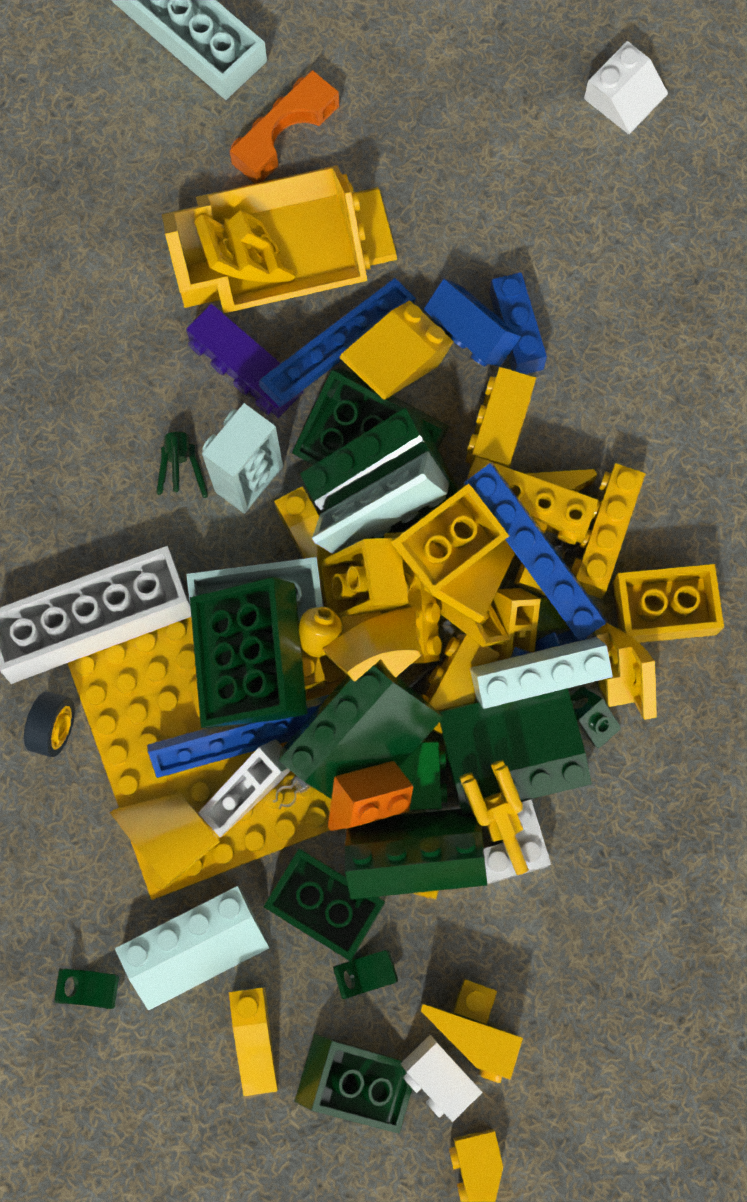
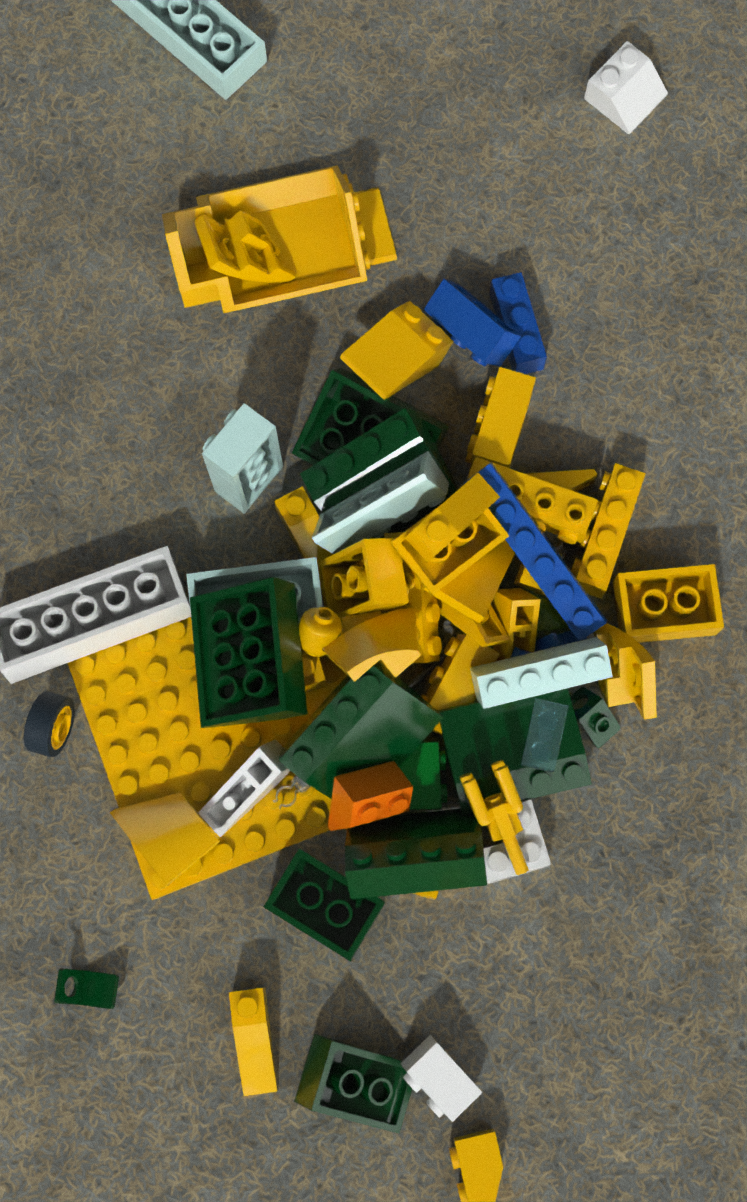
(176, 451): dark green plant -> none
(192, 948): light aqua slope -> none
(223, 742): blue plate -> none
(236, 355): dark purple brick -> none
(308, 102): orange arch -> none
(325, 350): blue plate -> none
(366, 974): dark green bracket -> none
(452, 517): none -> yellow slope
(474, 1001): yellow brick -> none
(483, 1045): yellow slope -> none
(544, 735): none -> clear light blue plate

